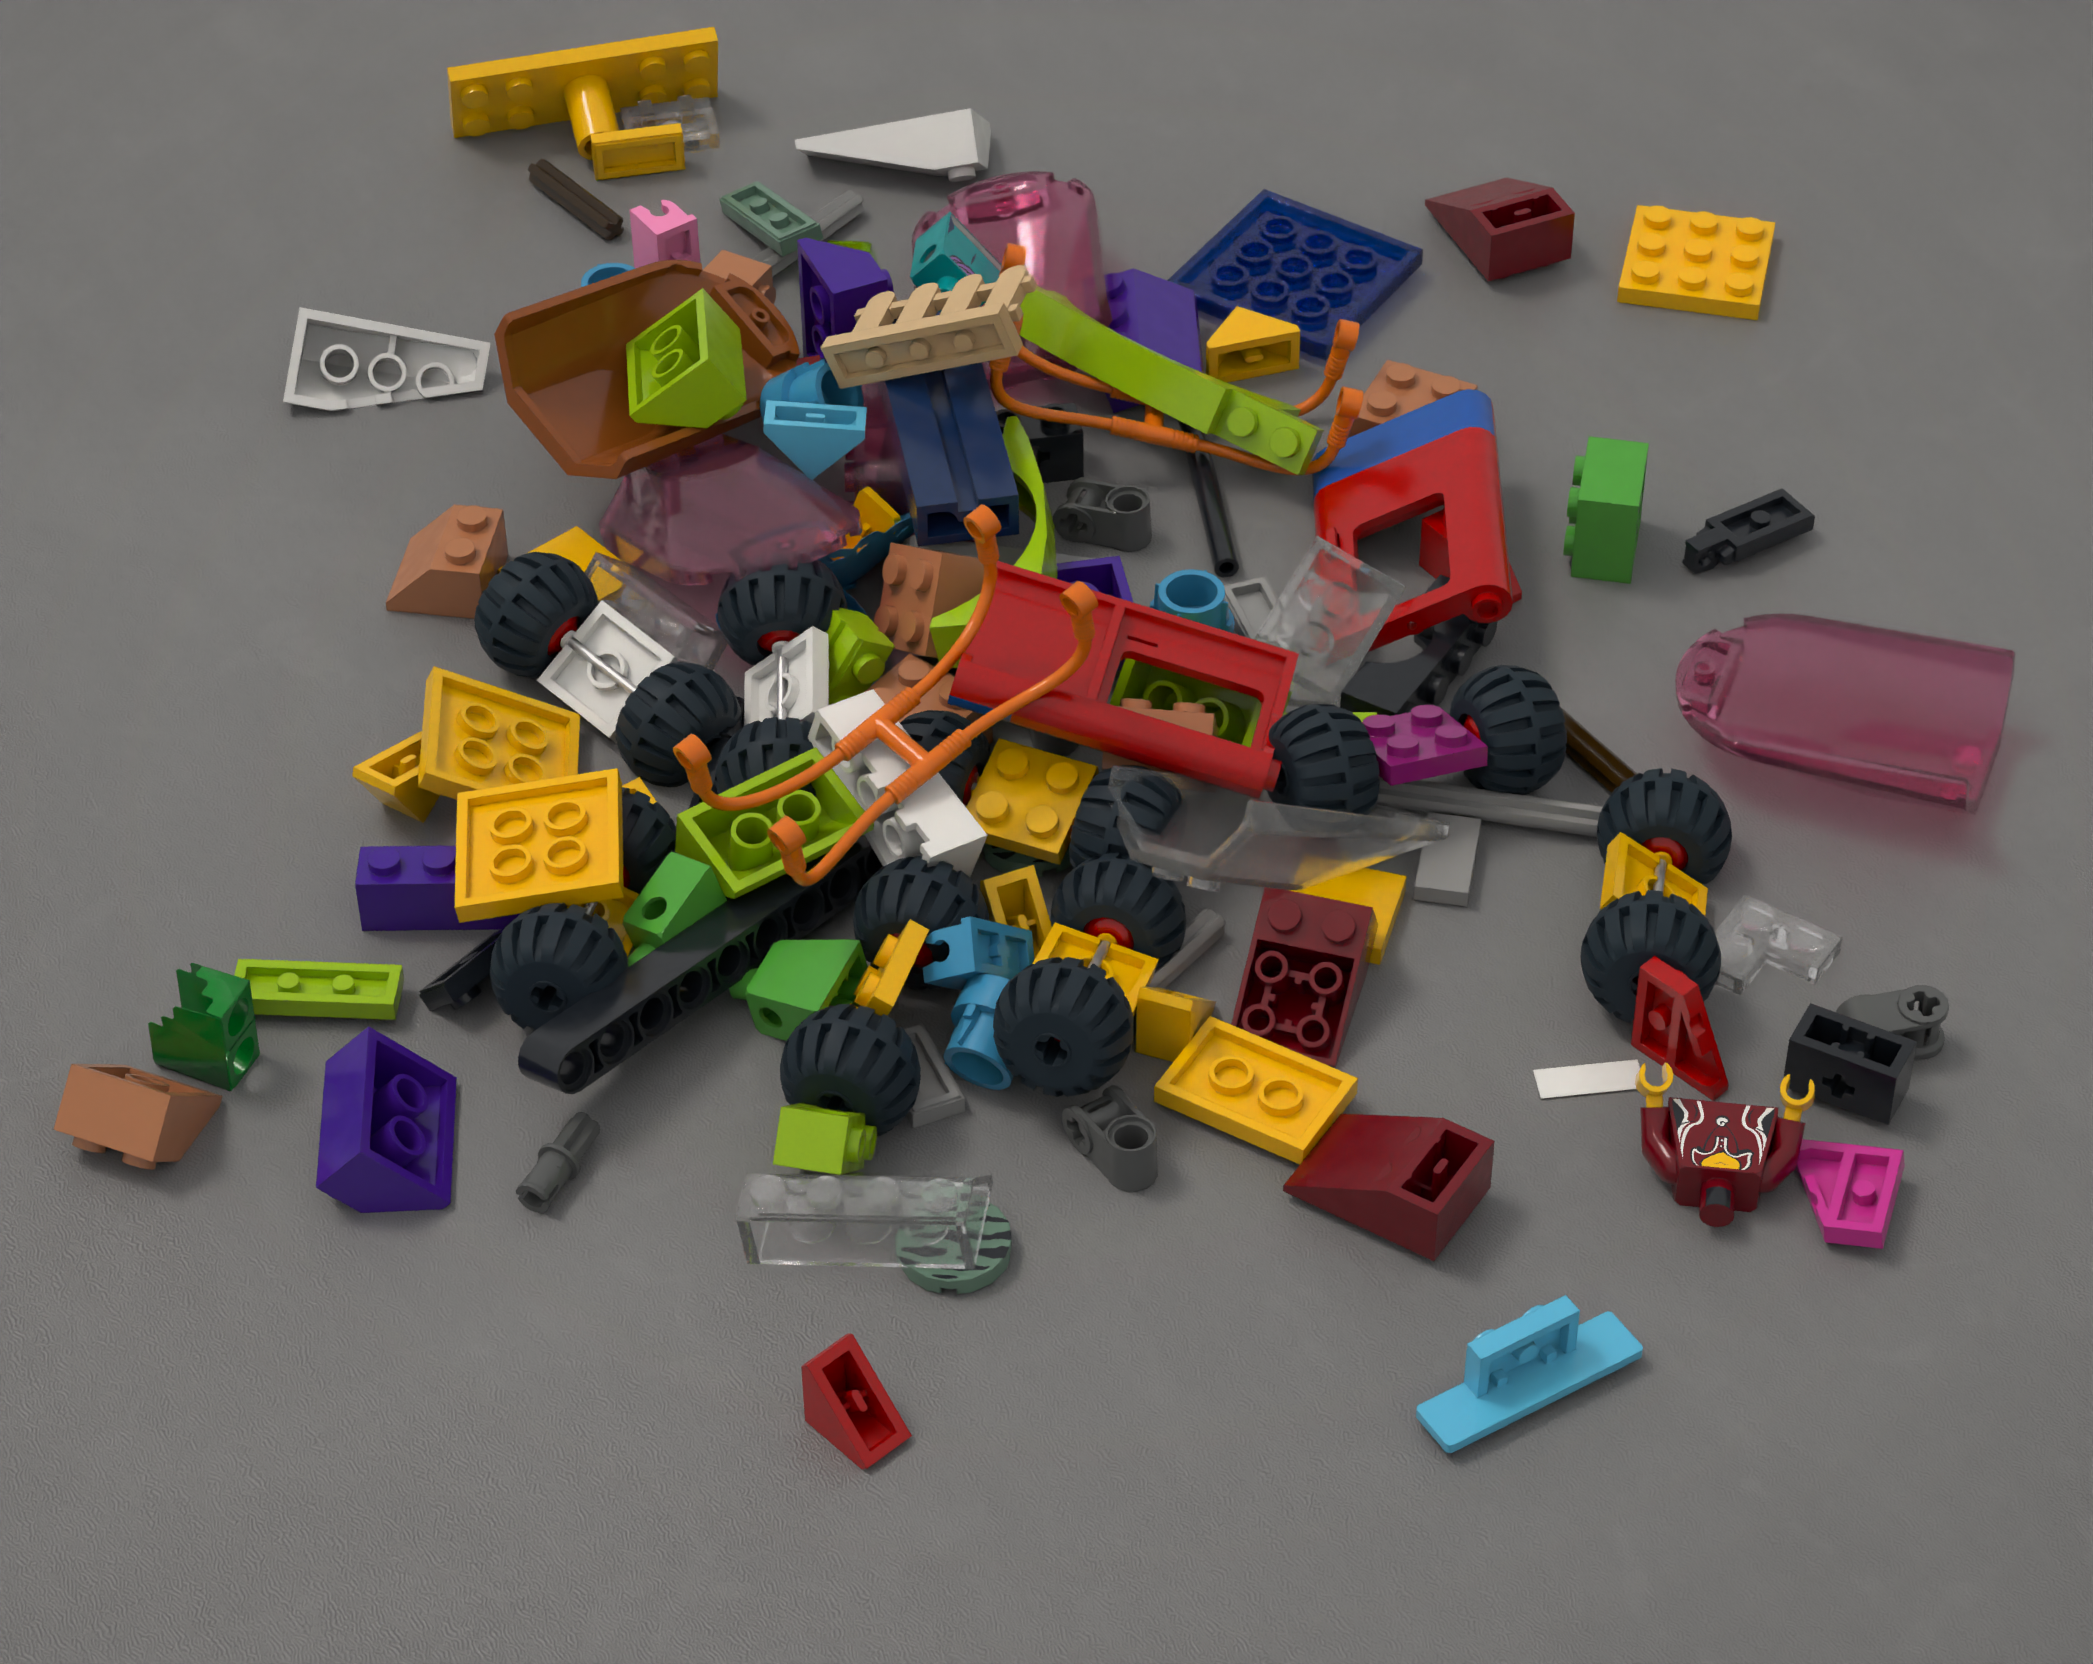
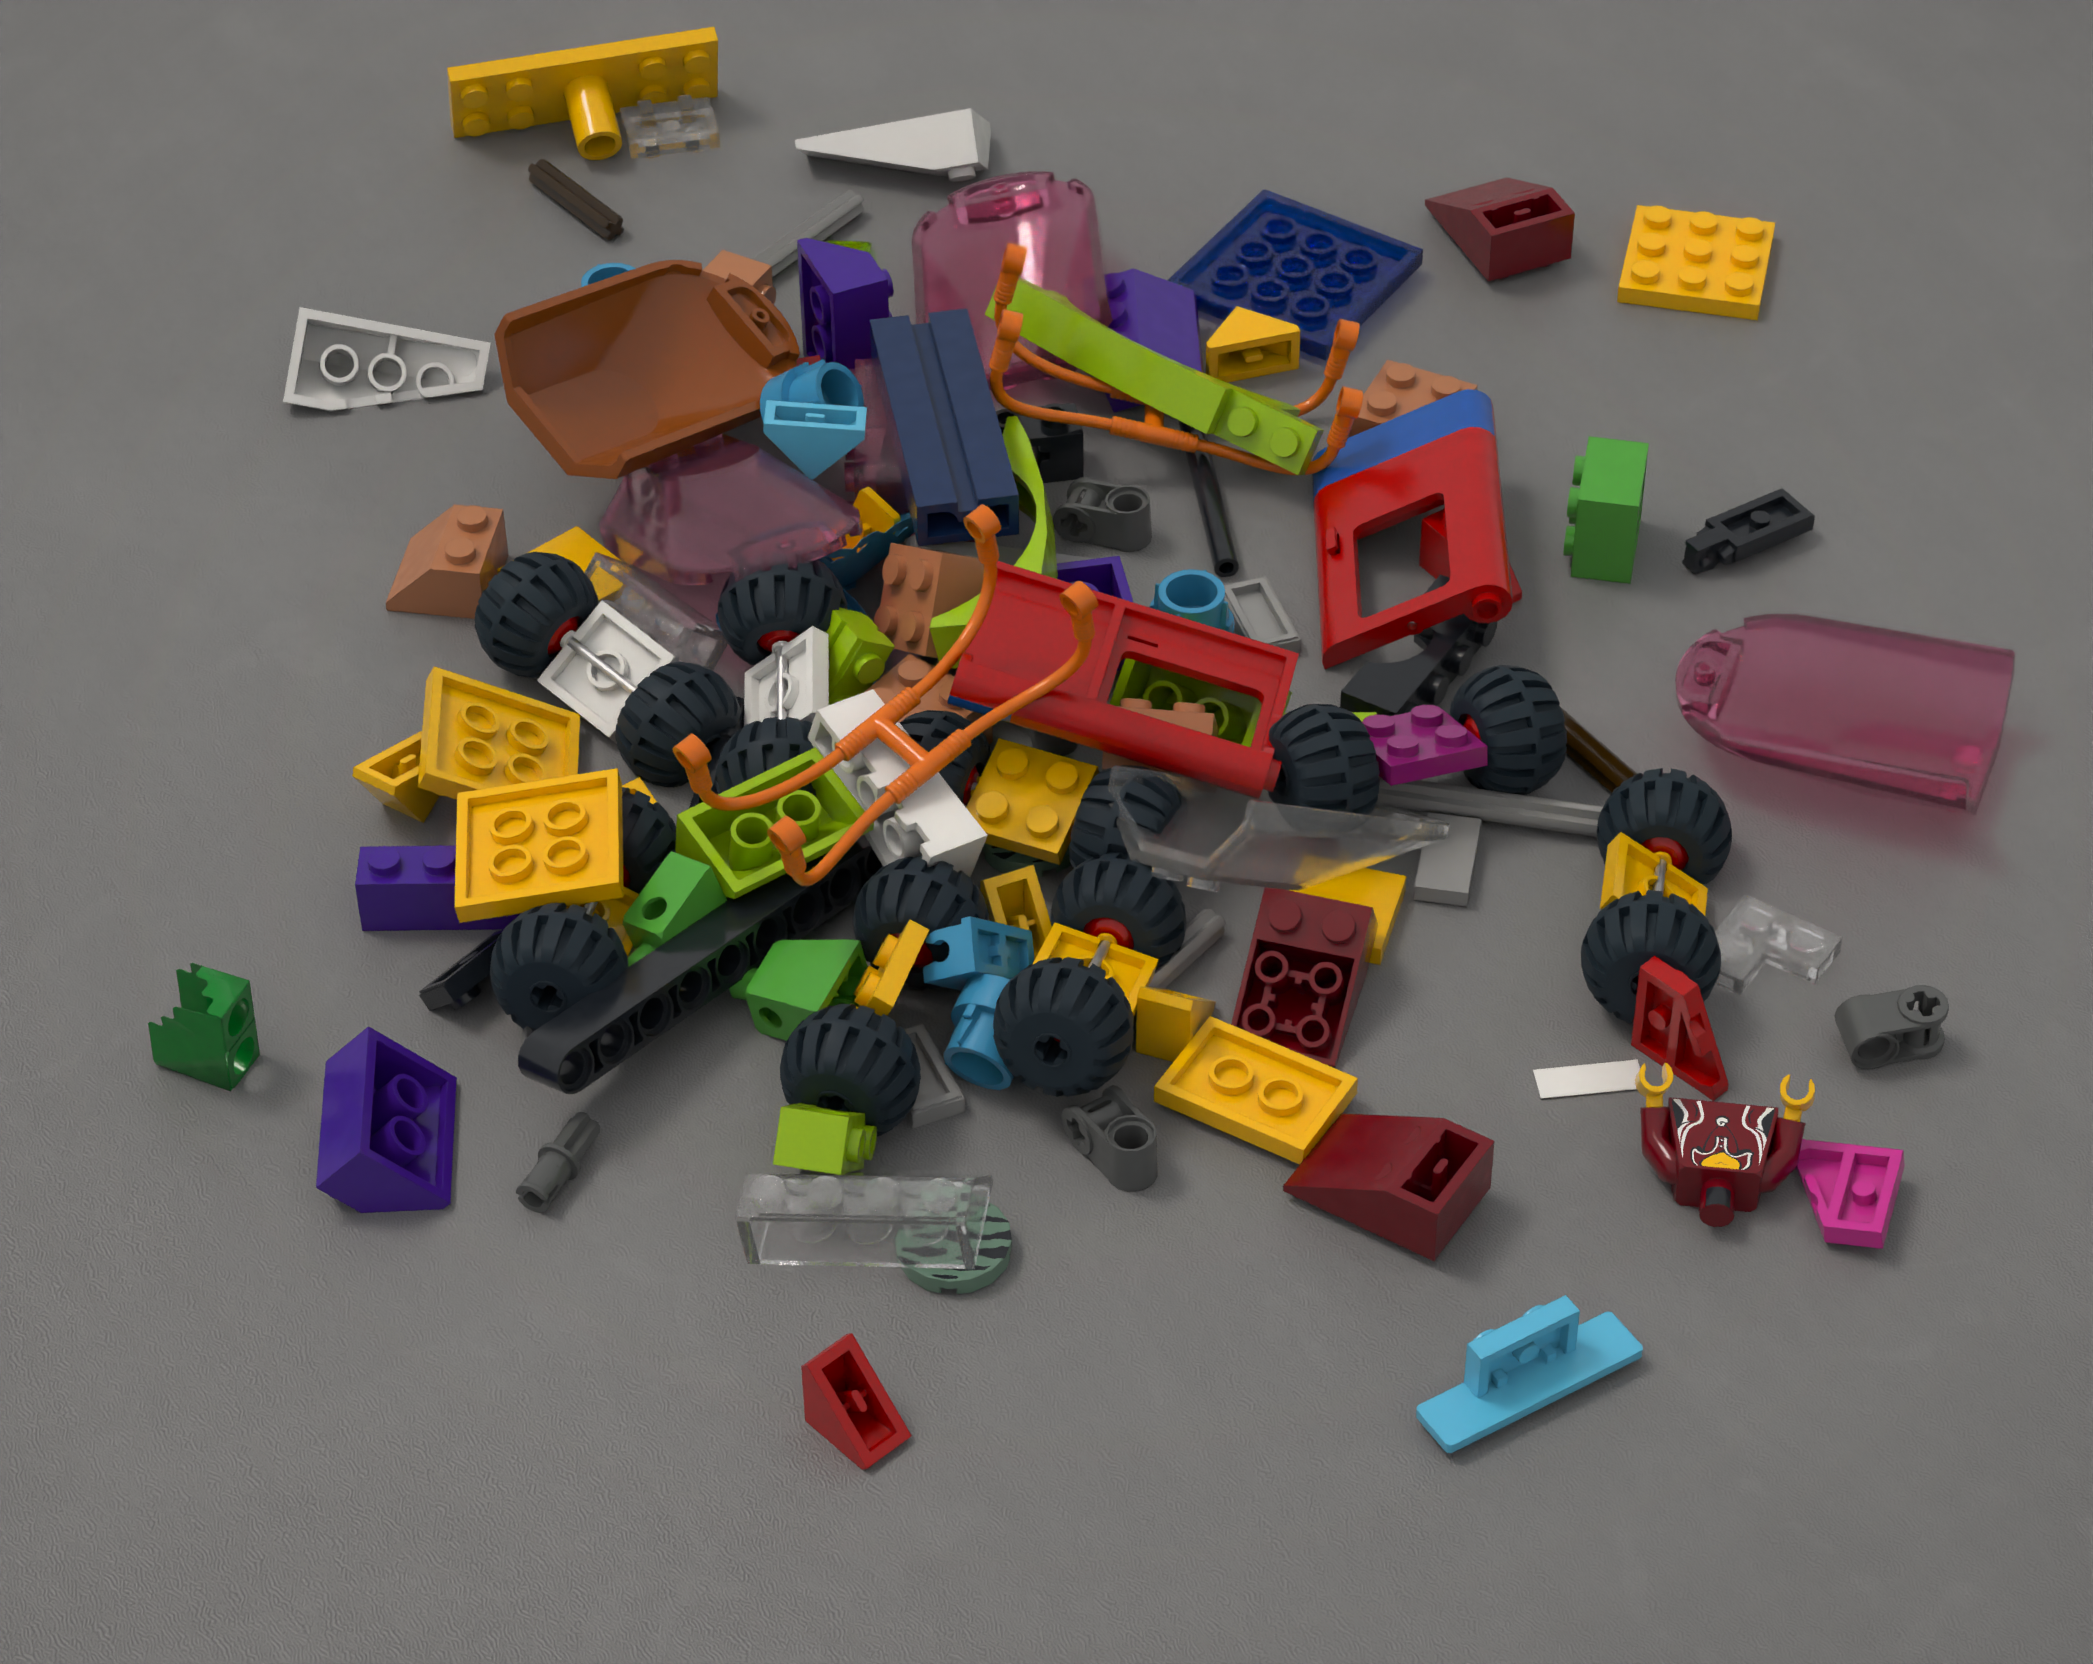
(133, 1113): nougat slope -> none
(323, 988): lime plate -> none
(638, 151): yellow tile -> none
(664, 236): bright pink hinge -> none
(687, 367): lime slope -> none
(769, 217): sand green tile -> none
(929, 342): tan fence -> none
(949, 254): teal torso -> none
(1330, 619): clear slope -> none
(1850, 1063): black brick -> none

